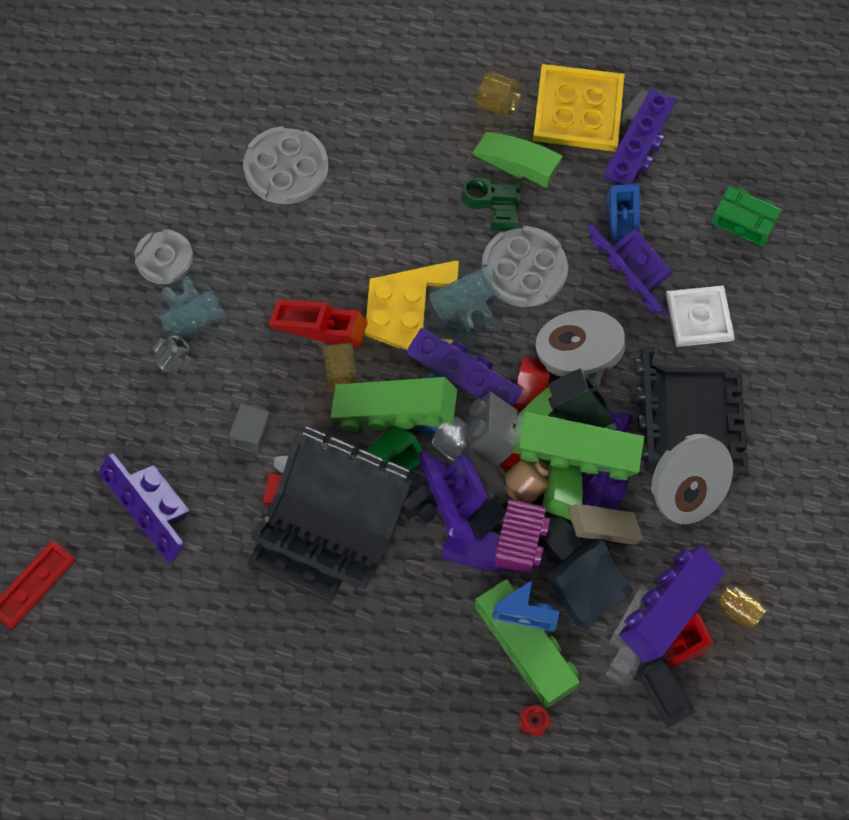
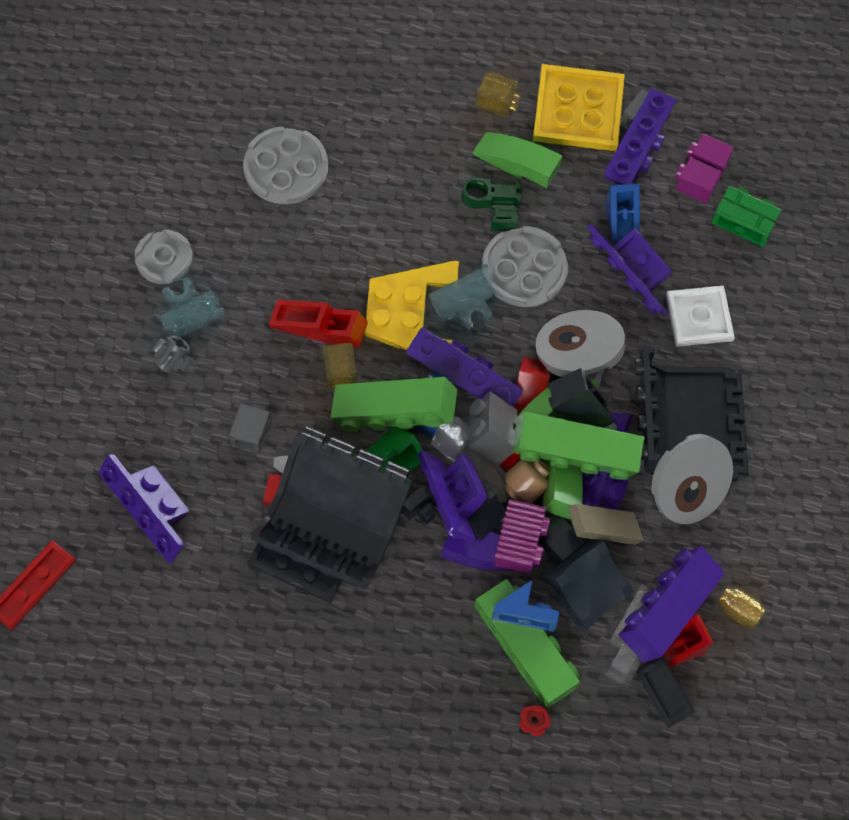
(704, 168): none -> magenta piece

